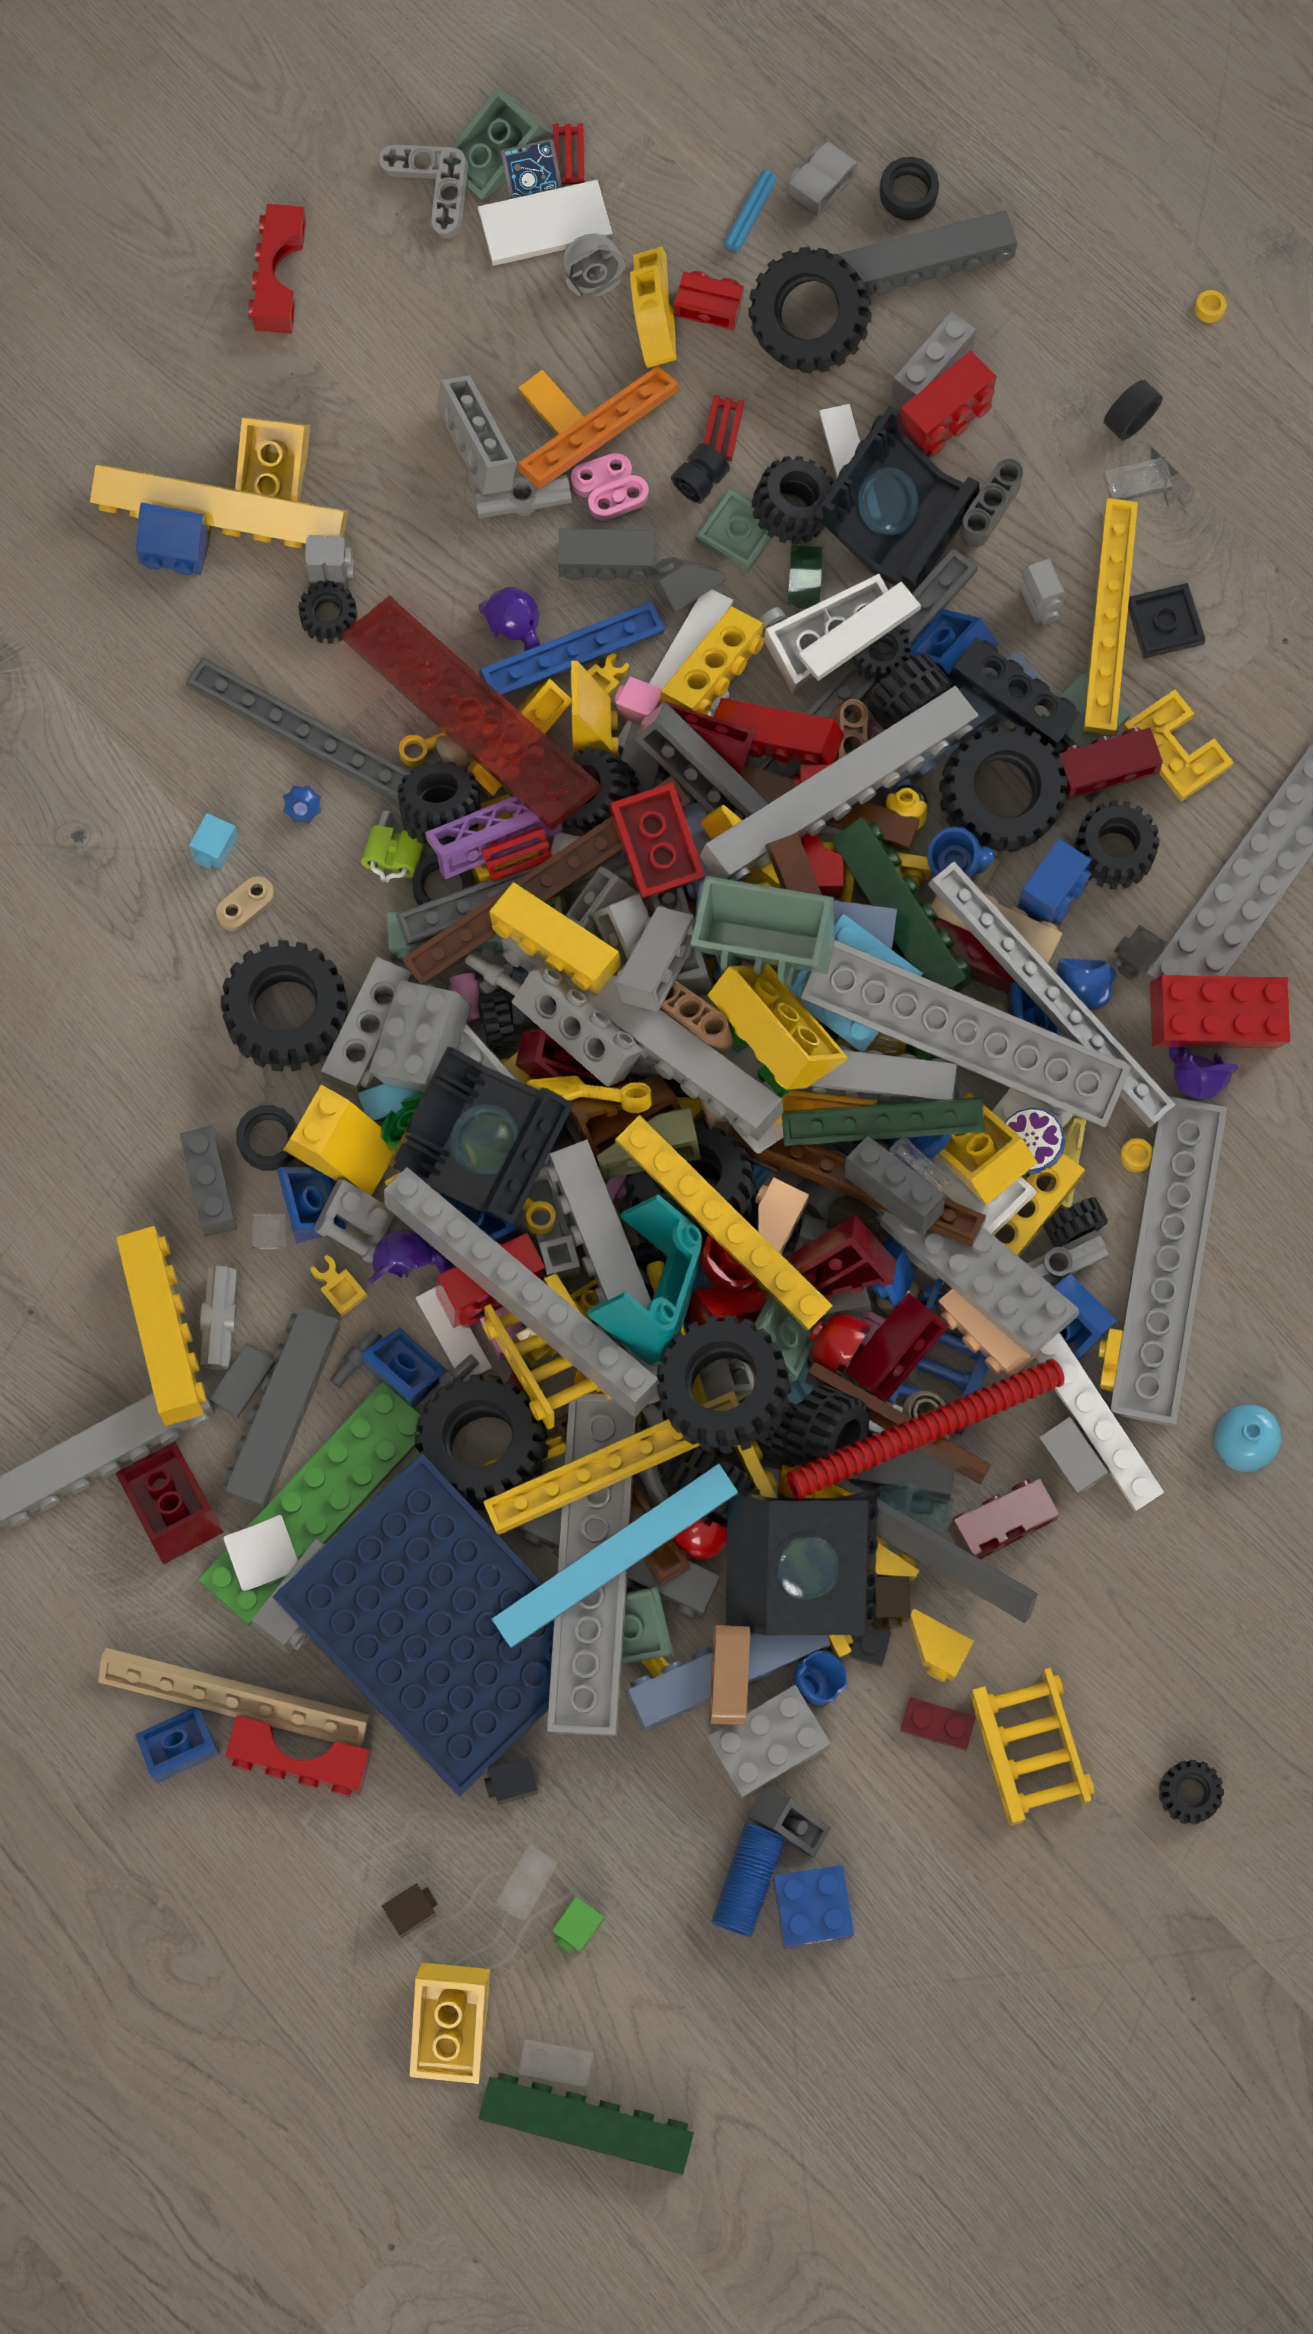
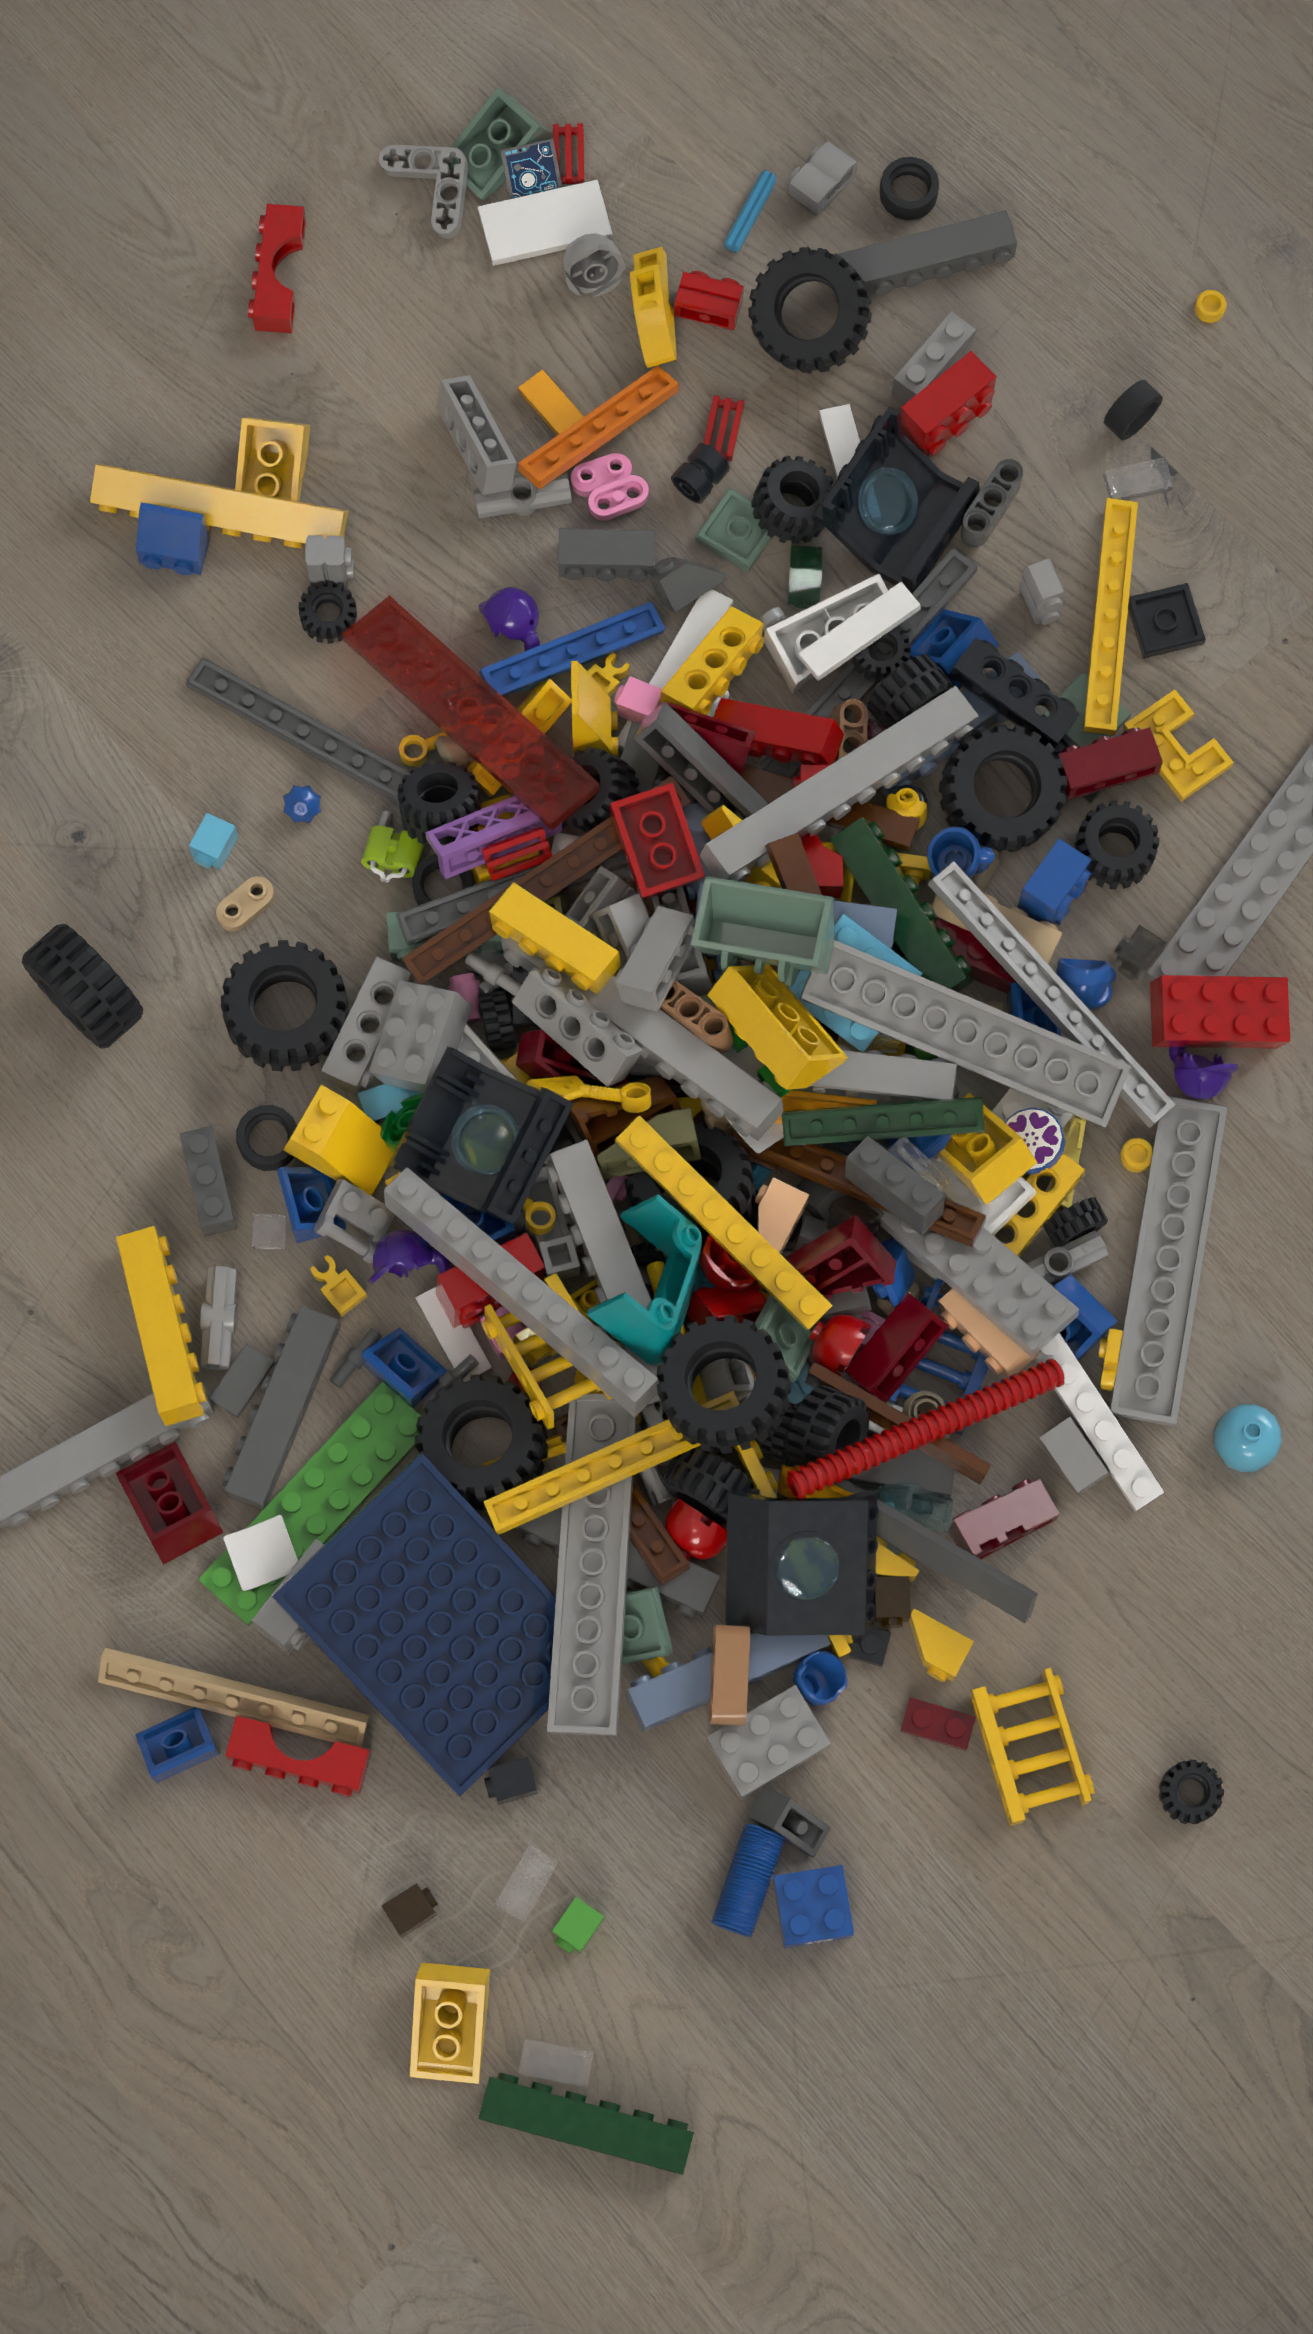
(82, 986): none -> black tyre
(615, 1555): medium azure tile -> none

